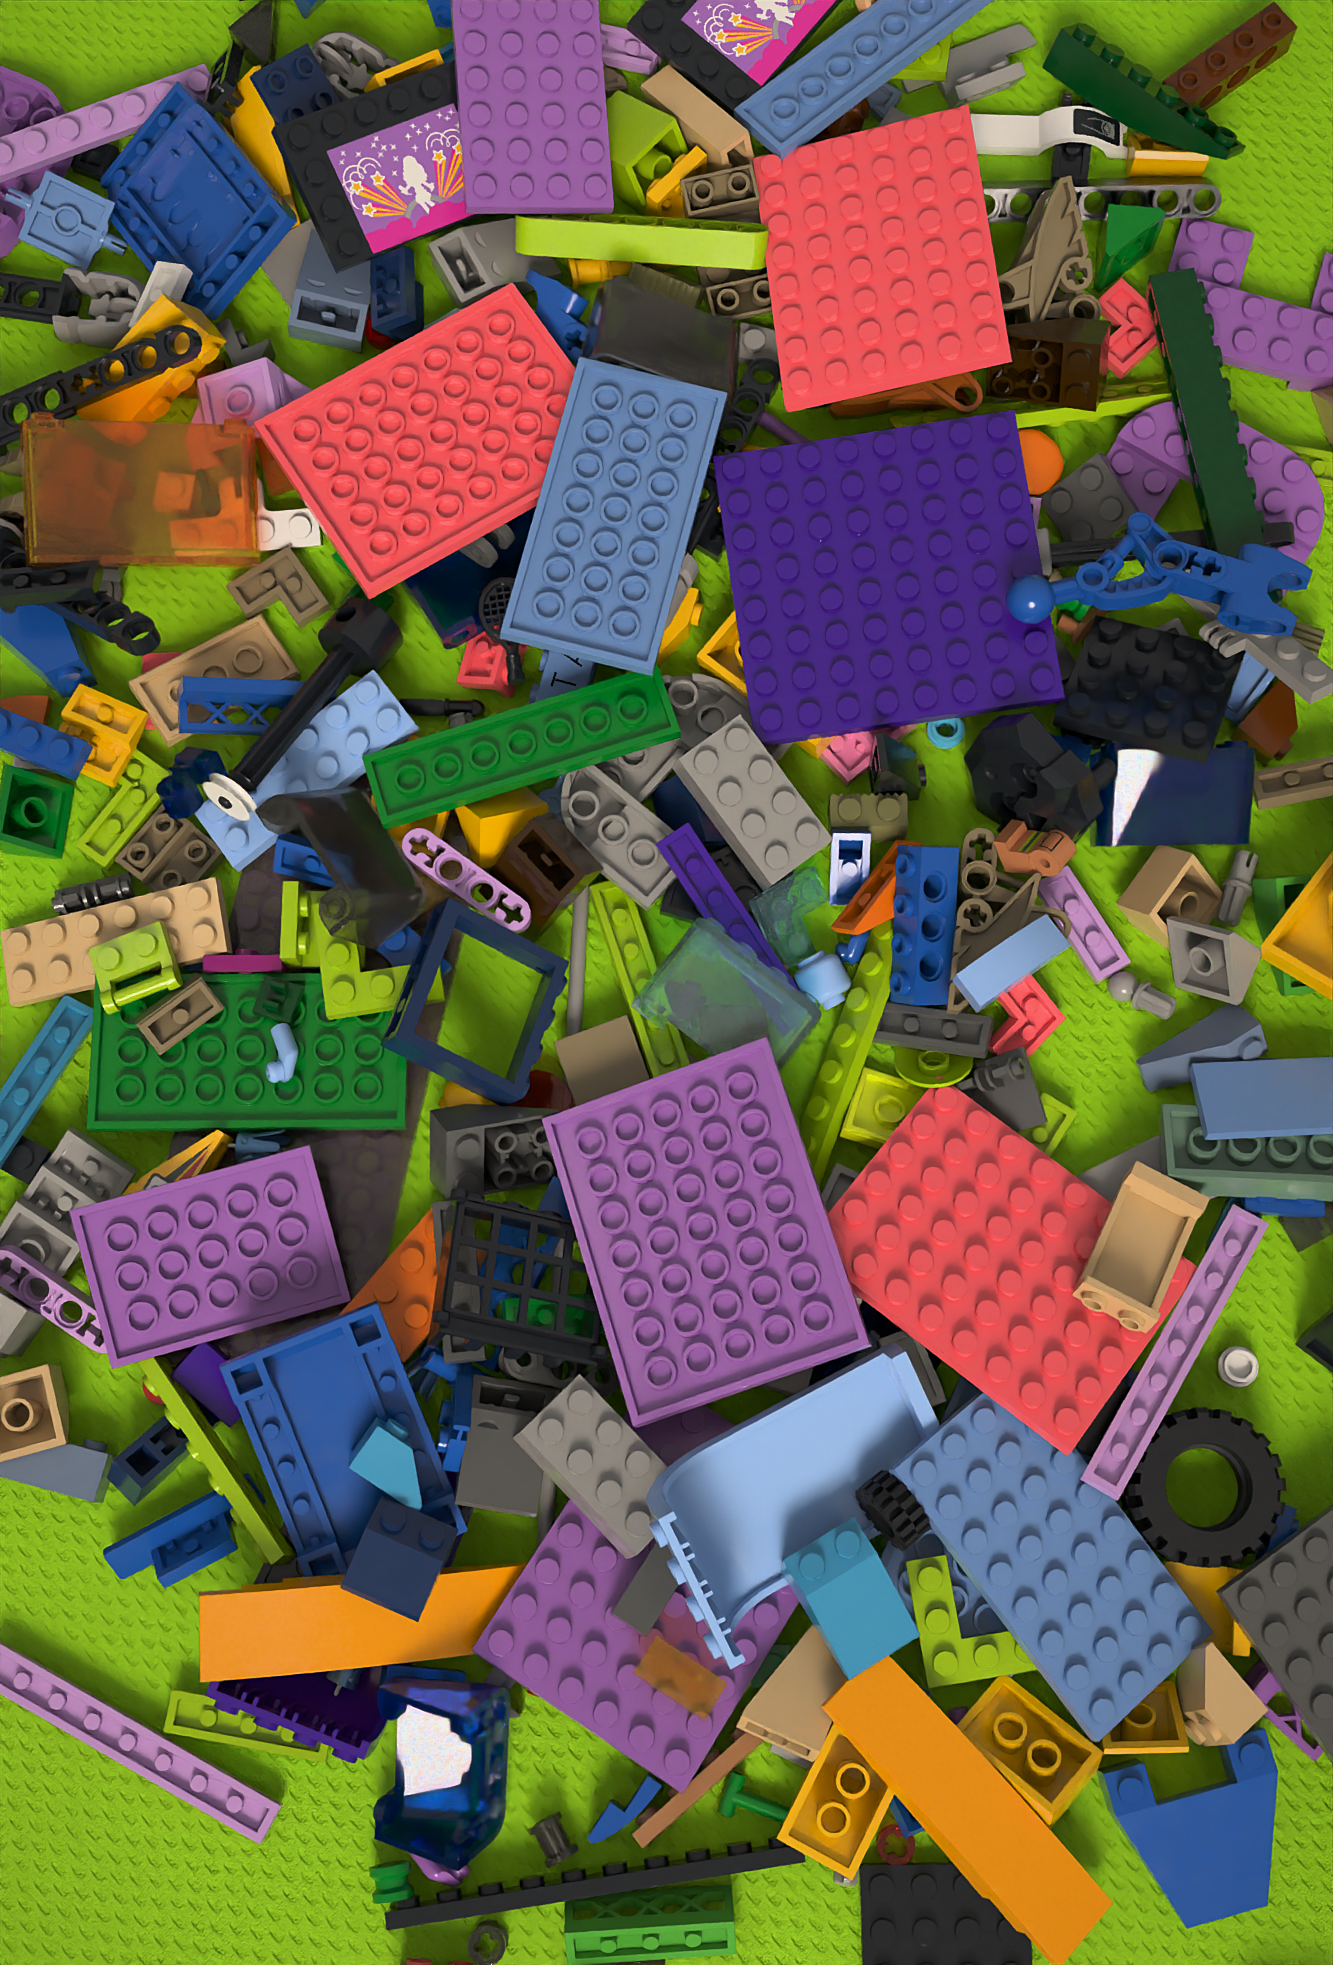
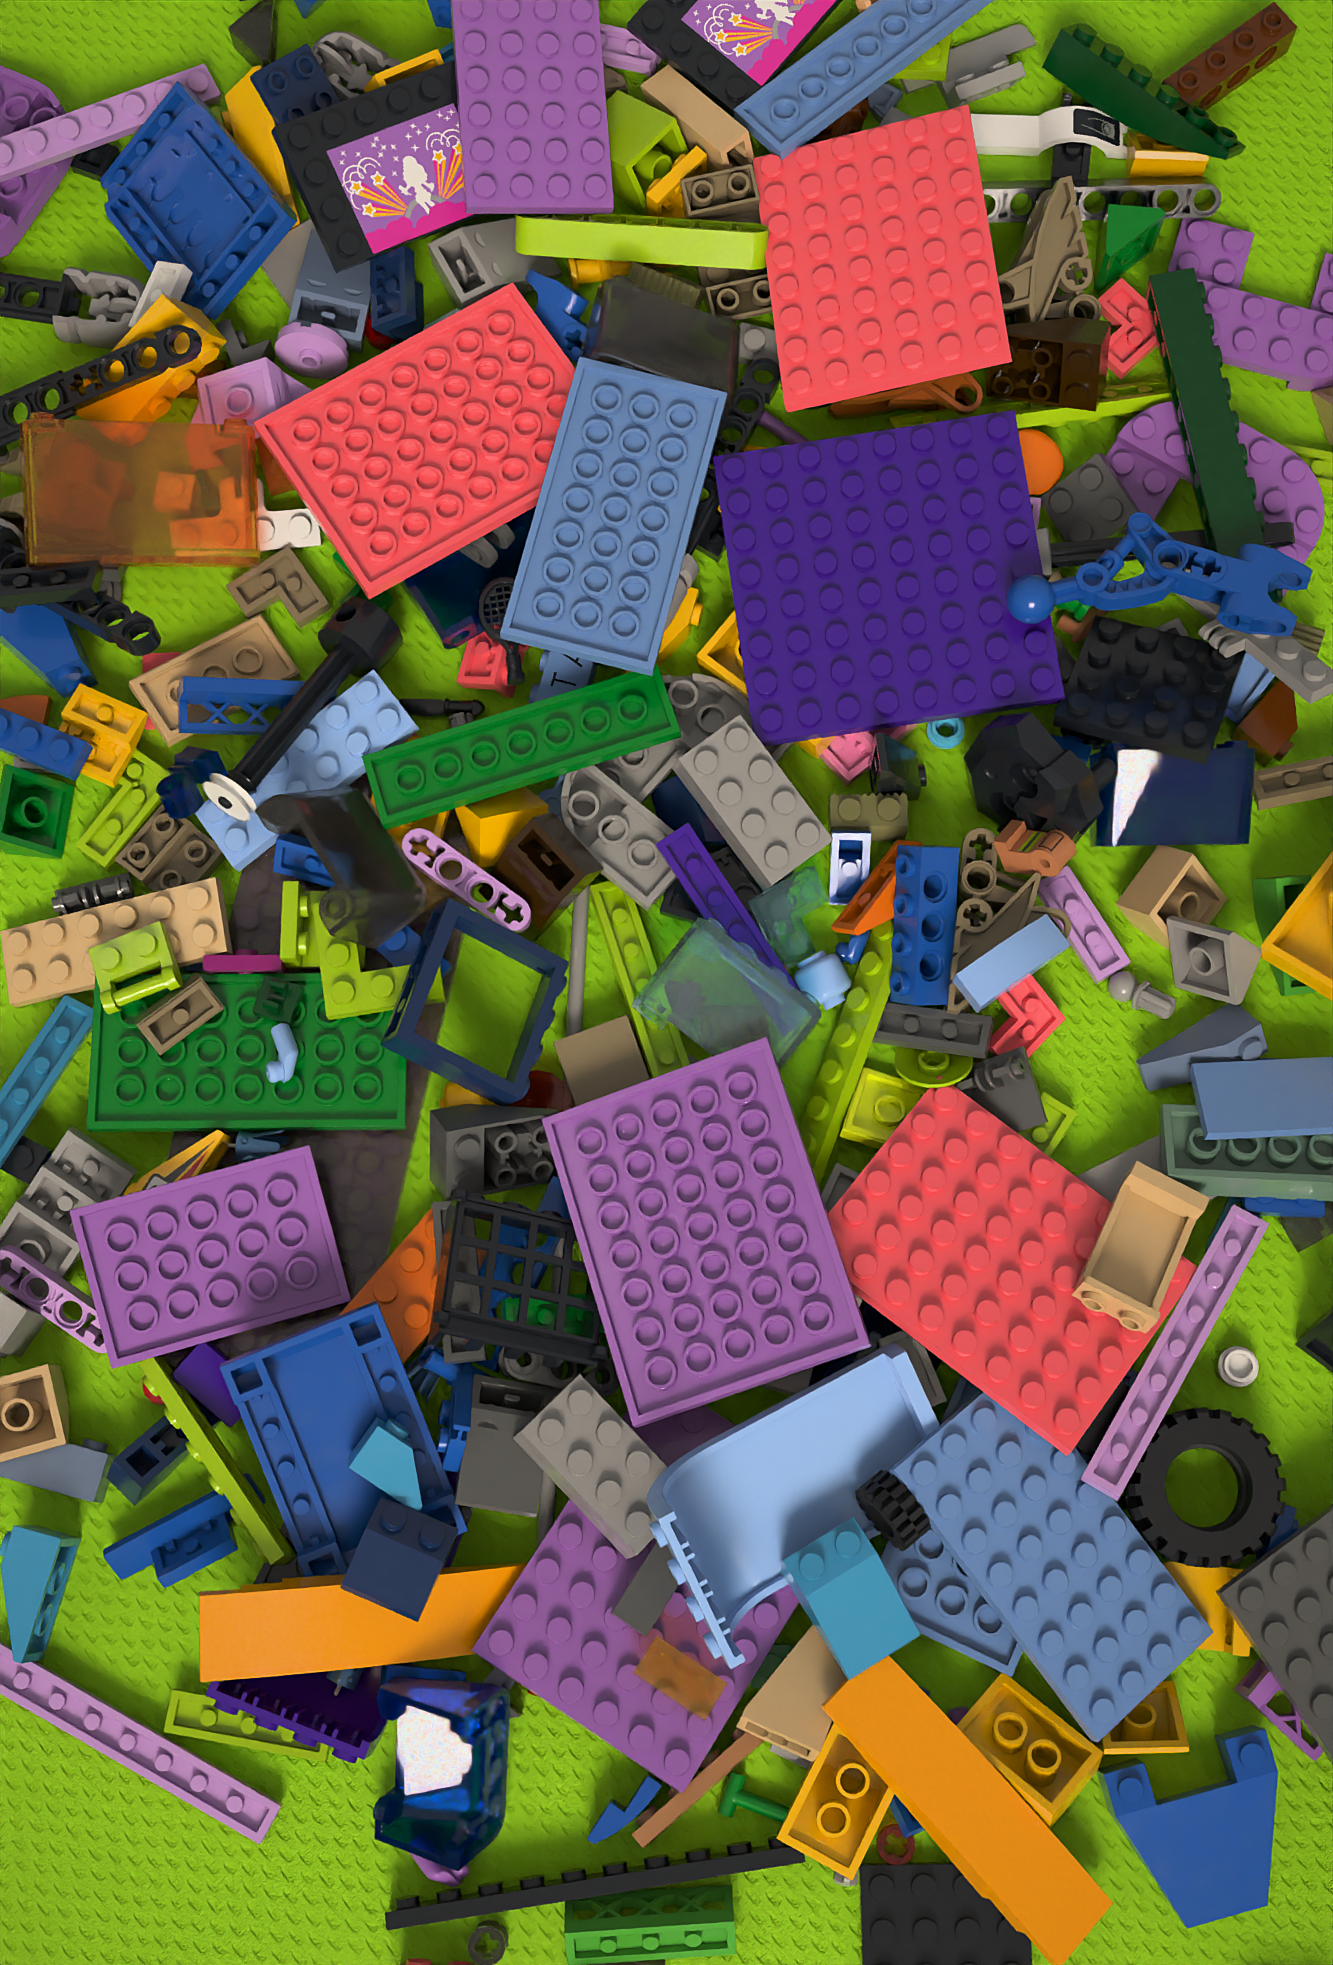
(34, 1584): none -> dark azure slope
(66, 221): medium blue plate -> none
(223, 82): black hinge -> none
(312, 350): none -> lavender plate
(391, 1881): green wheel -> none
(553, 1839): clear smoke bush -> none
(944, 1654): lime plate -> none
(1215, 1698): tan slope -> none
(1236, 888): light grey axle -> none

